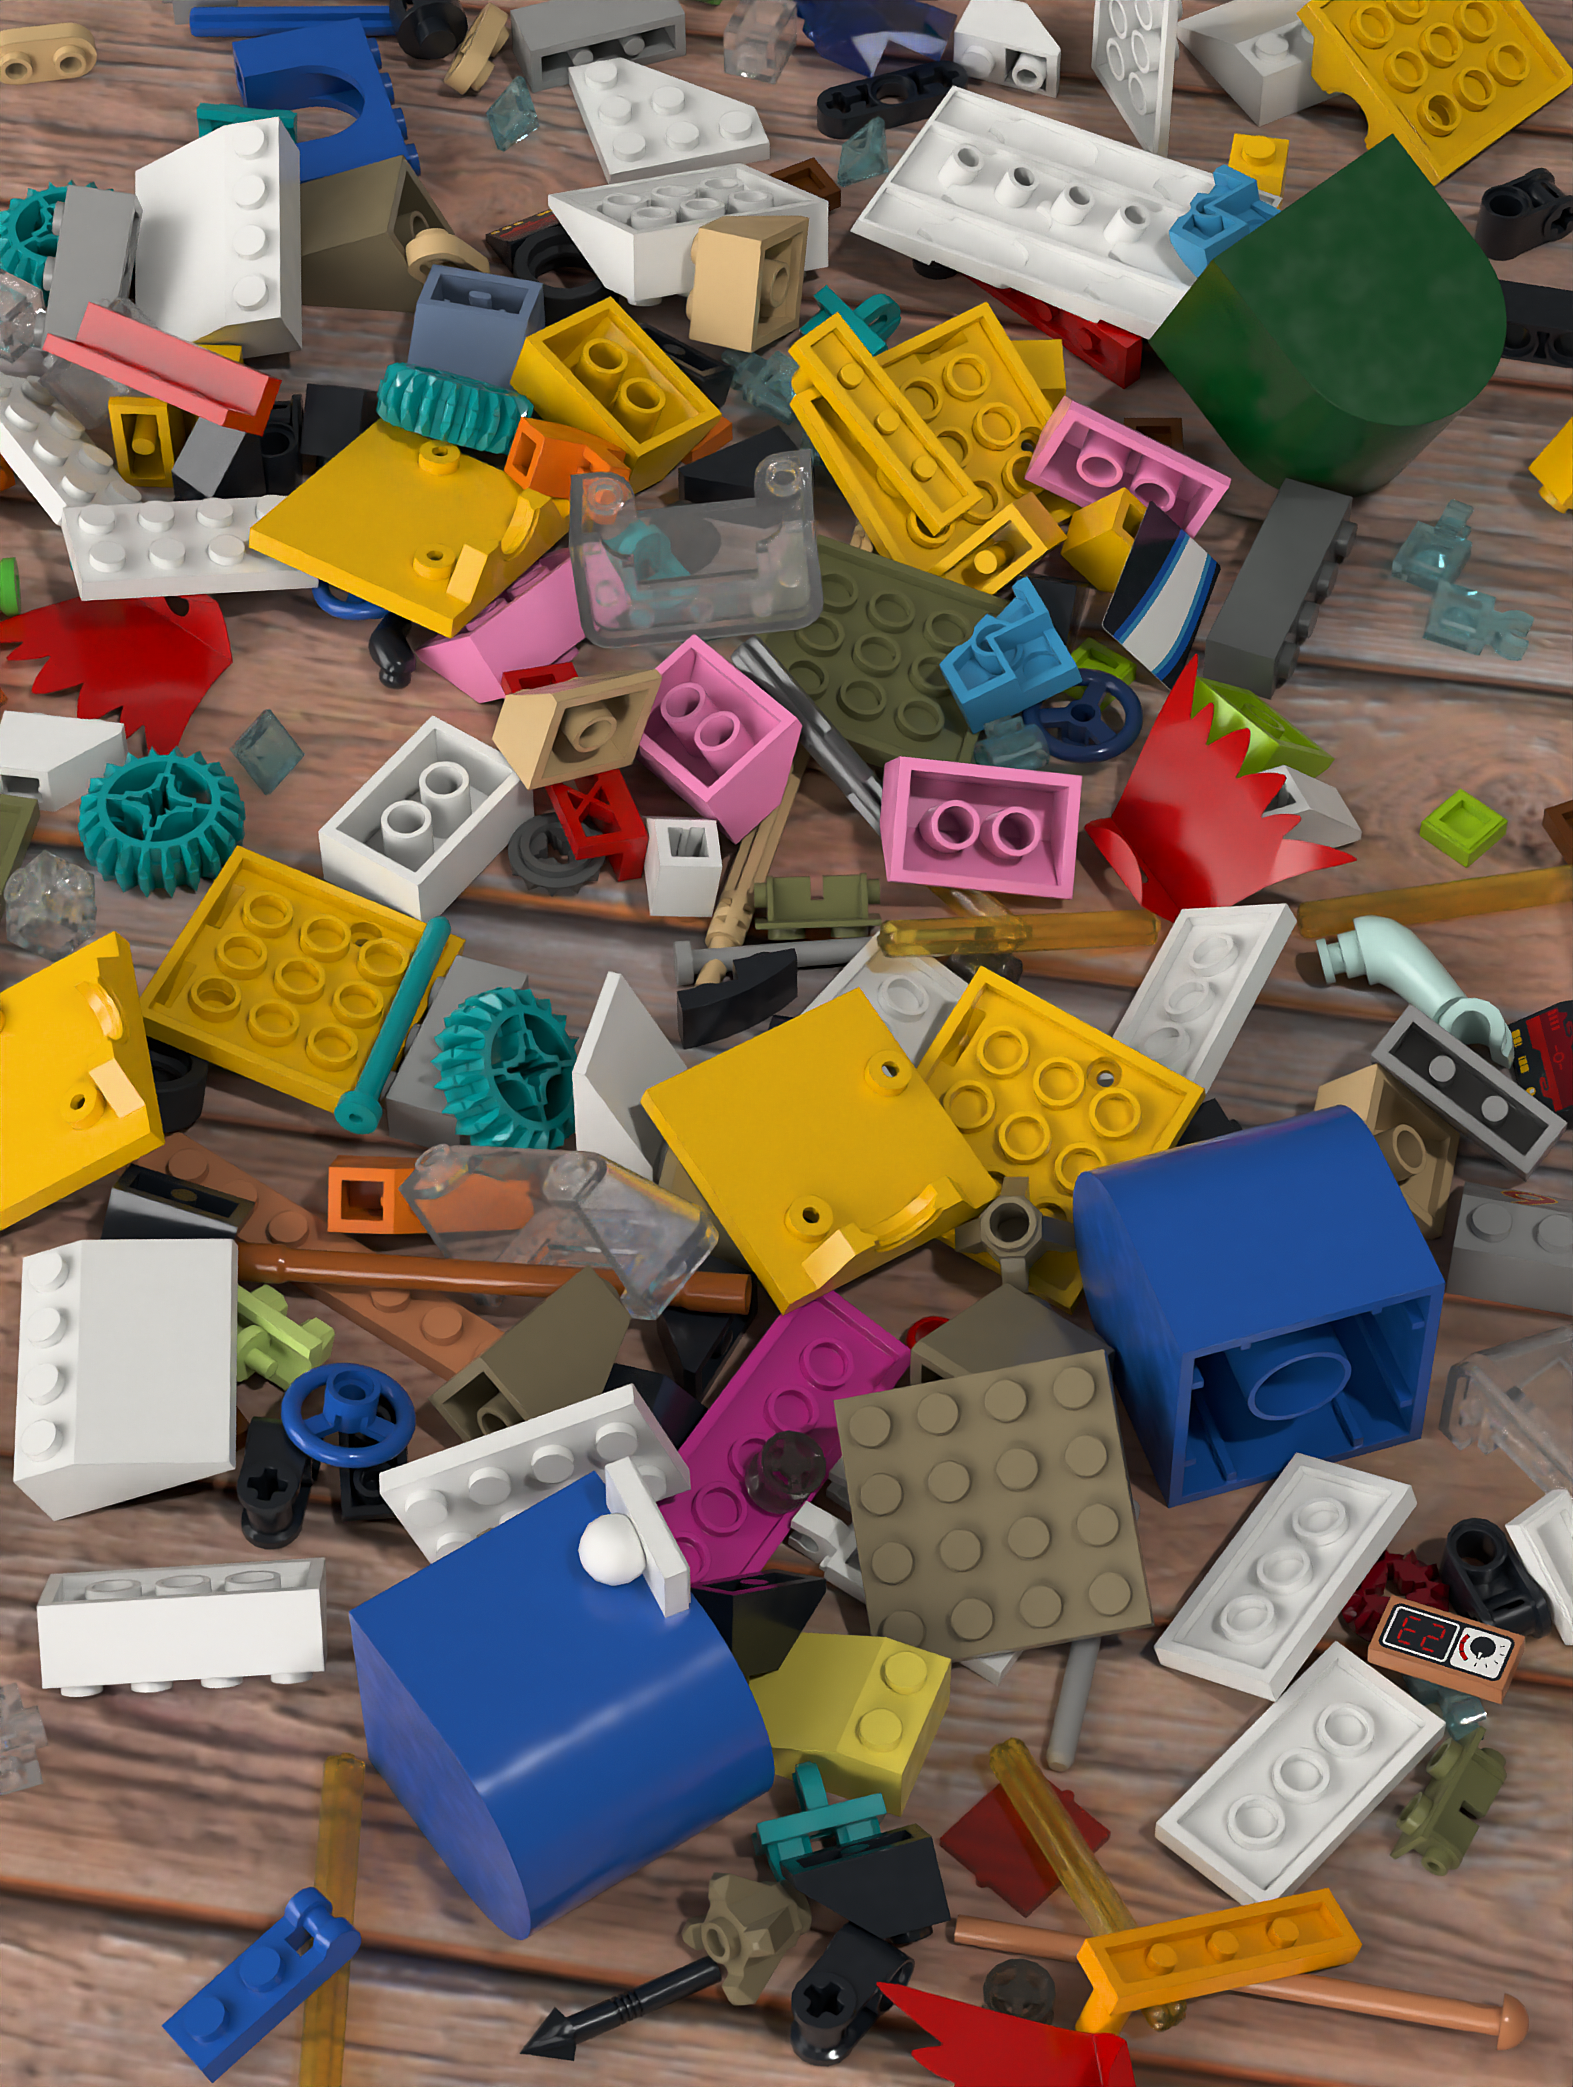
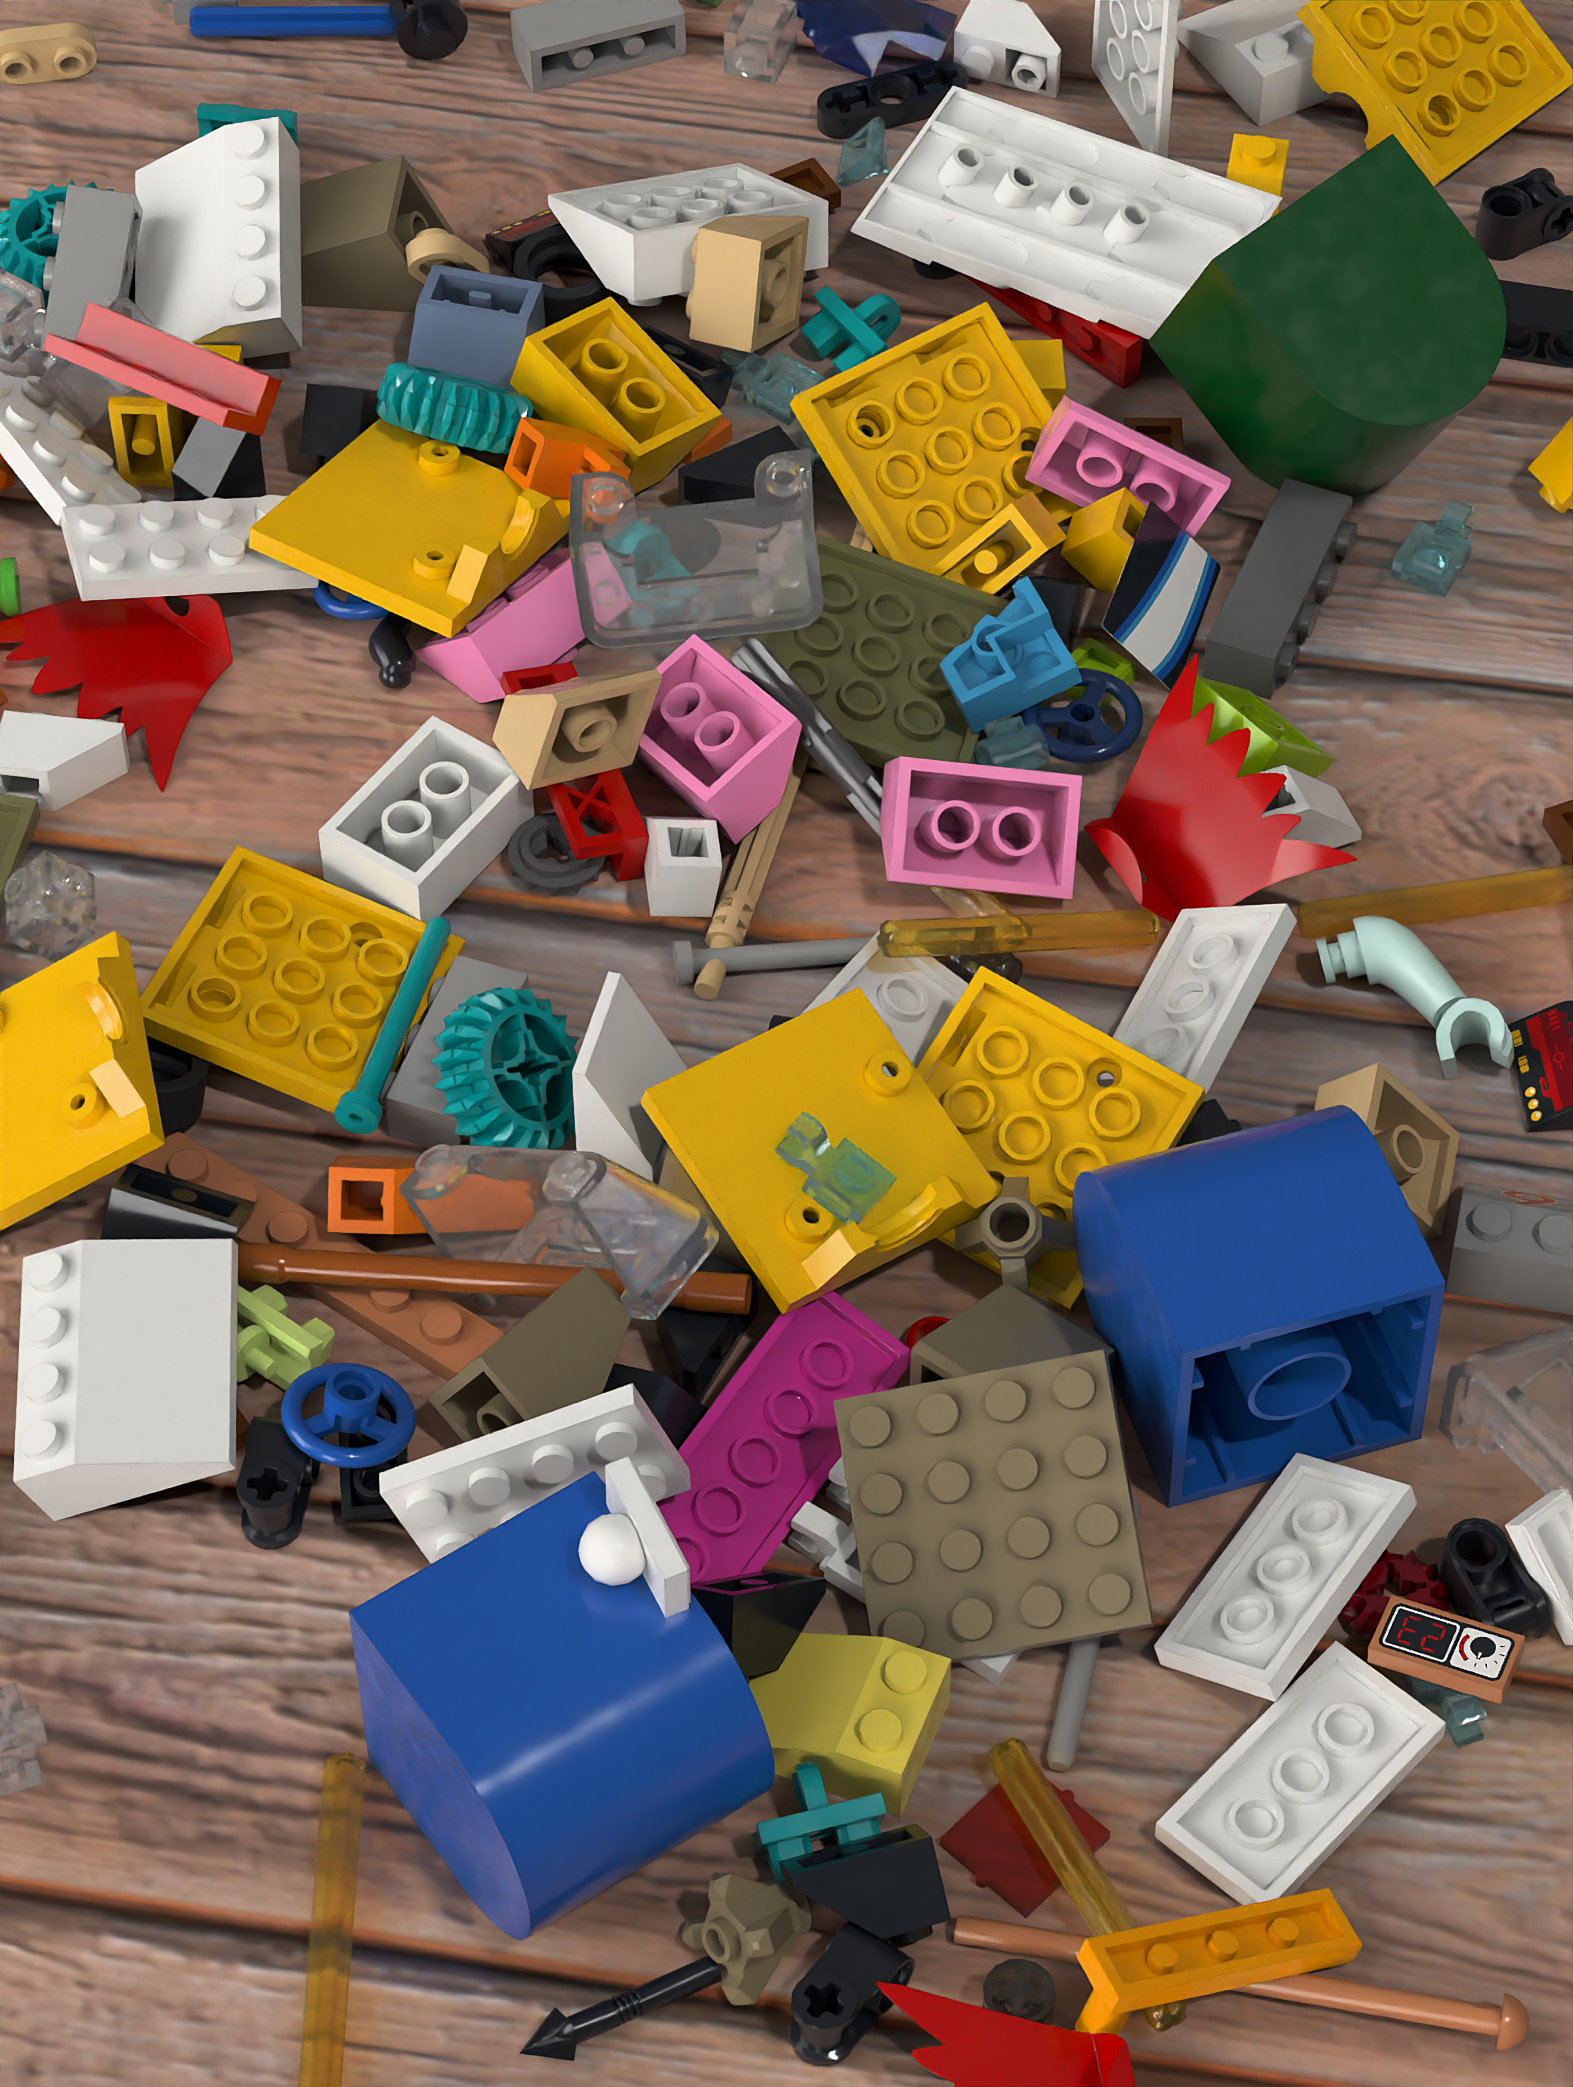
(161, 821): teal gear -> none
(183, 1625): white slope -> none
(263, 1984): blue plate -> none
(267, 751): clear light blue slope -> none
(282, 447): black piece -> none
(332, 69): blue arch -> none
(482, 39): tan plate -> none
(512, 115): clear light blue slope -> none
(660, 124): white plate -> none
(720, 1010): black slope -> none
(796, 1459): clear smoke wheel -> none
(839, 1177): none -> clear light blue plate
(841, 909): olive hinge -> none
(883, 422): yellow piece -> none
(1219, 218): dark azure slope -> none
(1431, 1819): olive hinge -> none
(1463, 828): lime tile -> none
(1468, 622): clear light blue plate -> none
(1469, 1092): light grey brick -> none

